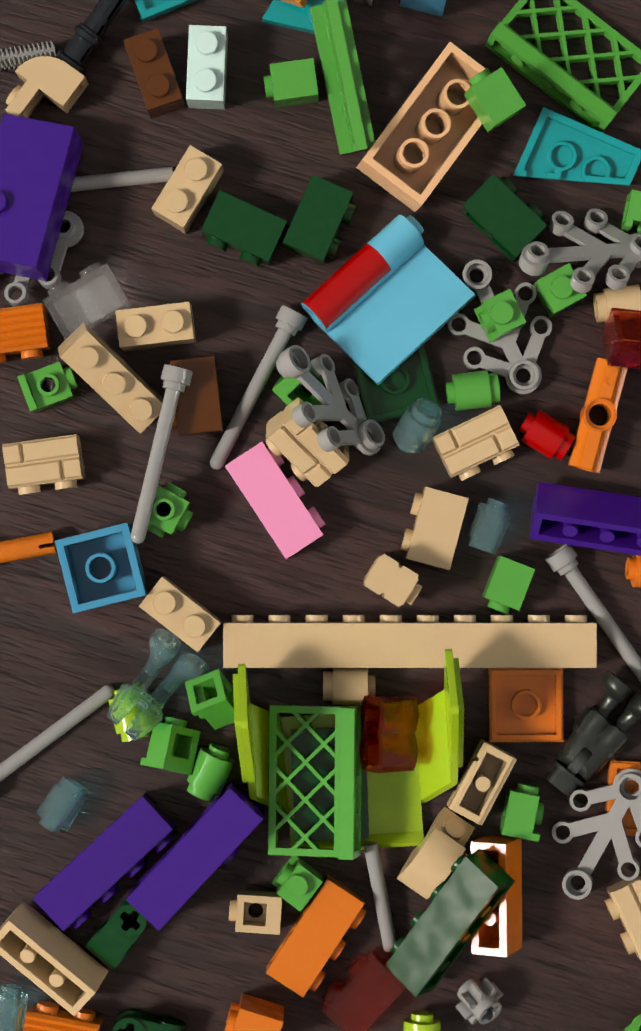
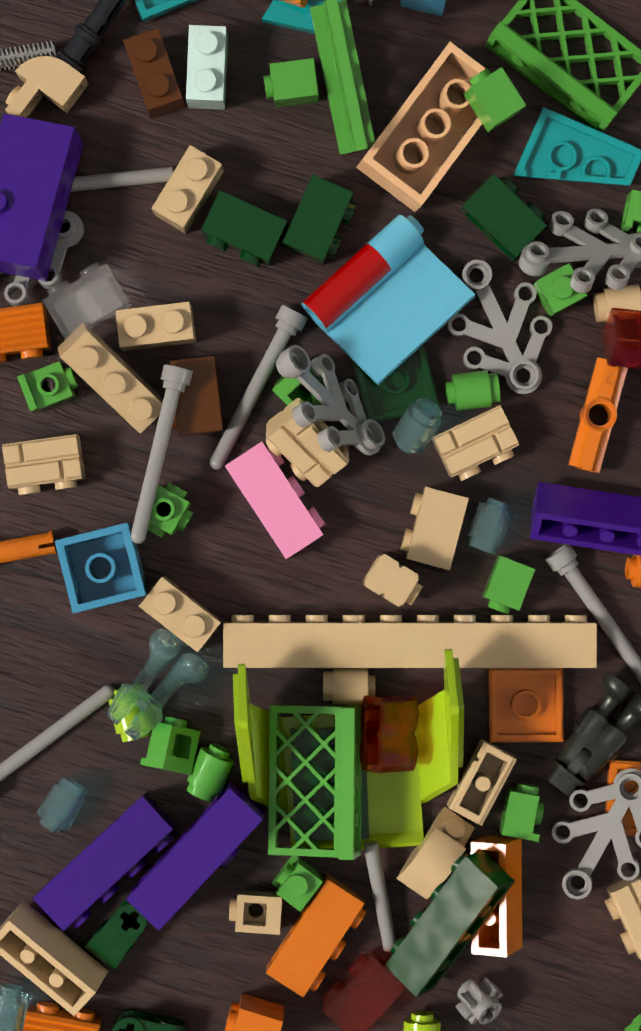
(211, 698): bright green brick -> none
(500, 315): bright green brick -> none
(546, 435): red brick -> none

